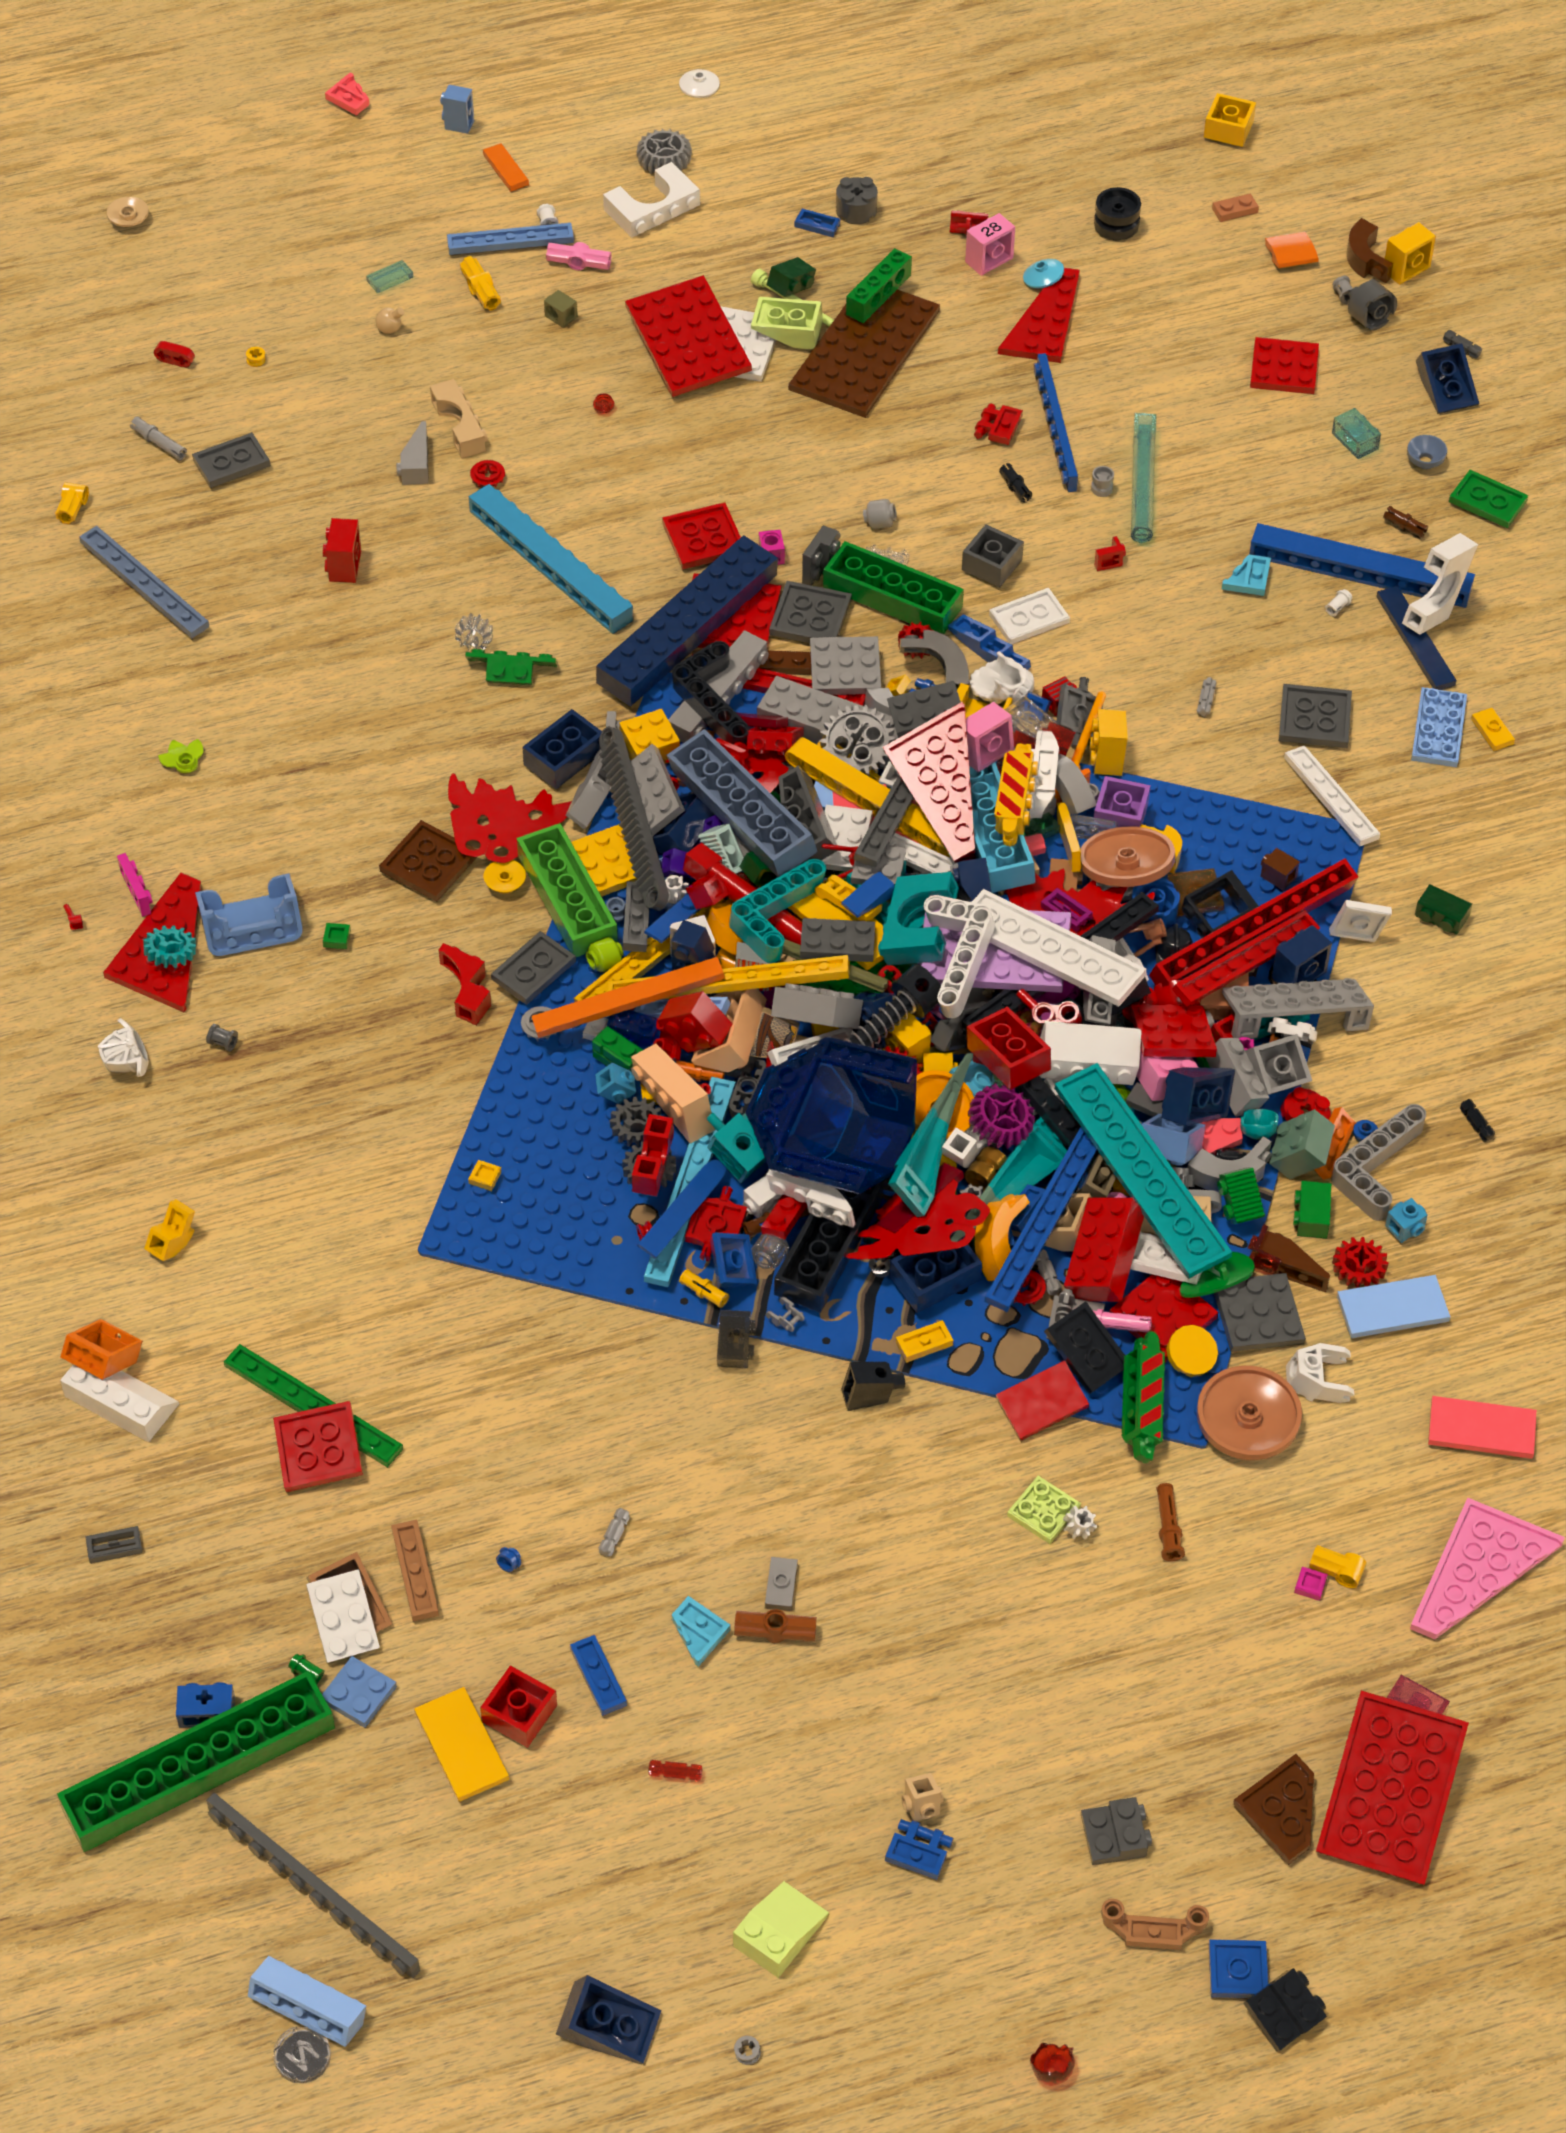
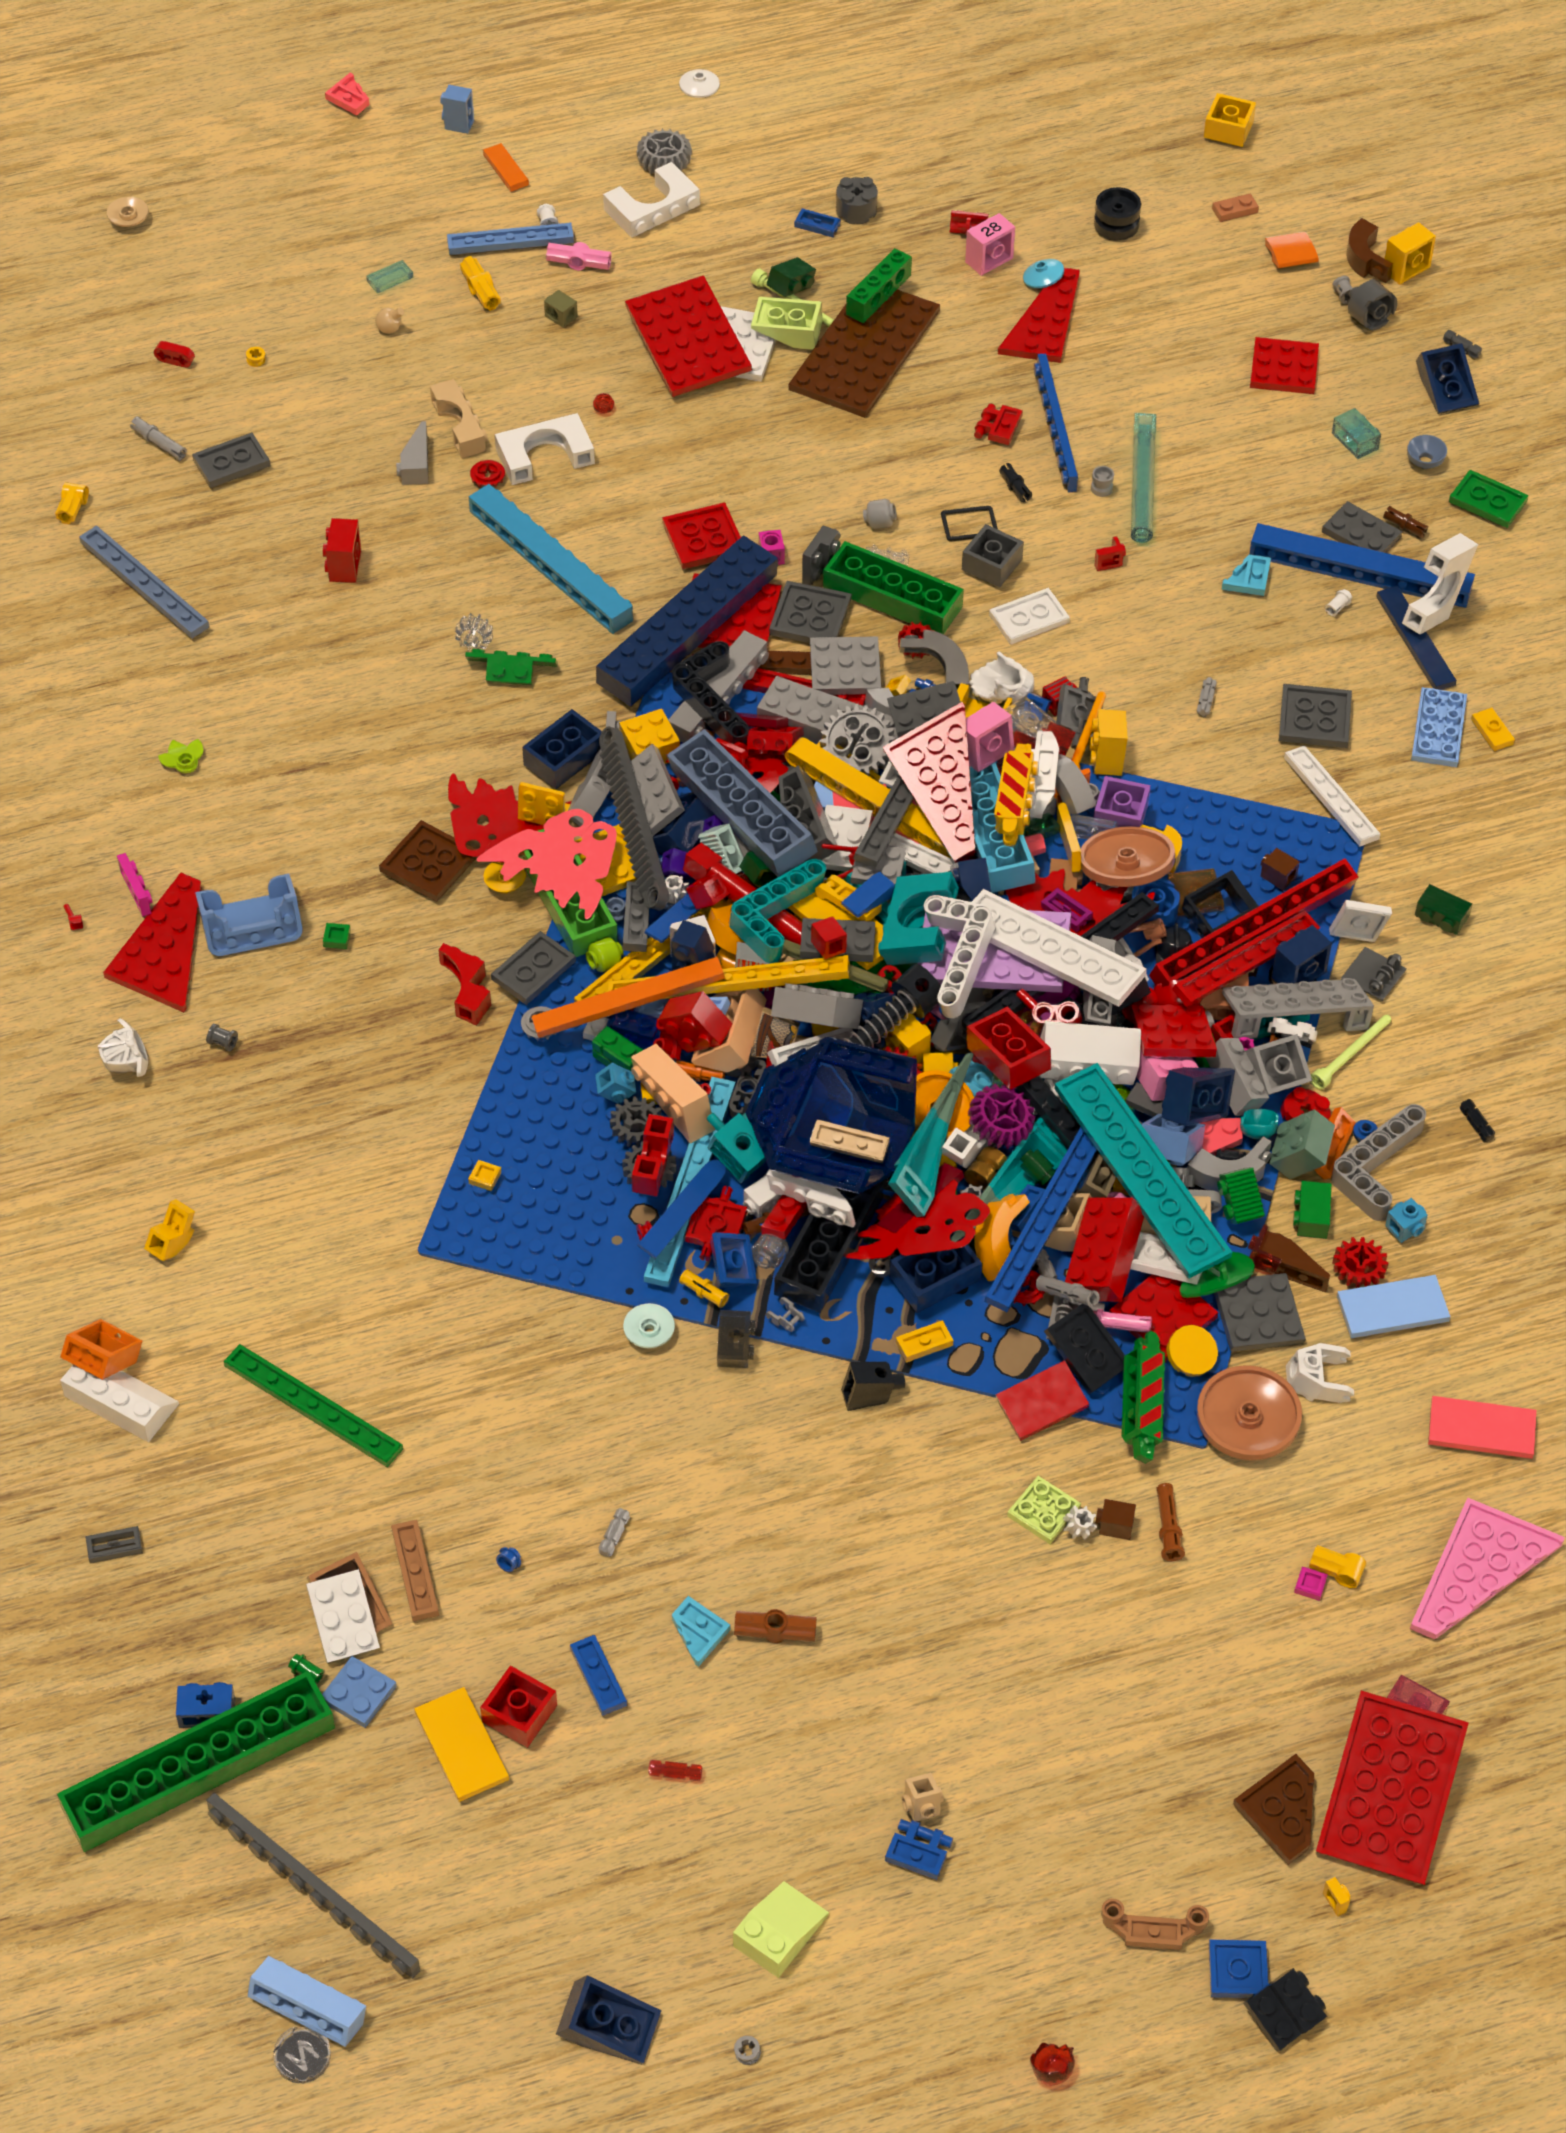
(169, 946): teal gear -> none
(318, 1446): red plate -> none
(539, 803): none -> yellow bracket
(554, 858): none -> coral piece
(563, 432): none -> white arch
(649, 1317): none -> light aqua dish
(781, 1583): light grey plate -> none
(828, 937): none -> red brick
(849, 1141): none -> tan tile
(963, 510): none -> black piece
(983, 640): blue slope -> none
(1037, 1166): none -> dark green brick
(1073, 1292): none -> light grey pin
(1116, 1519): none -> reddish brown brick
(1116, 1831): dark grey plate -> none
(1322, 1077): none -> yellowish green piece
(1337, 1896): none -> yellow plate
(1361, 529): none -> dark grey plate
(1375, 972): none -> dark grey hinge

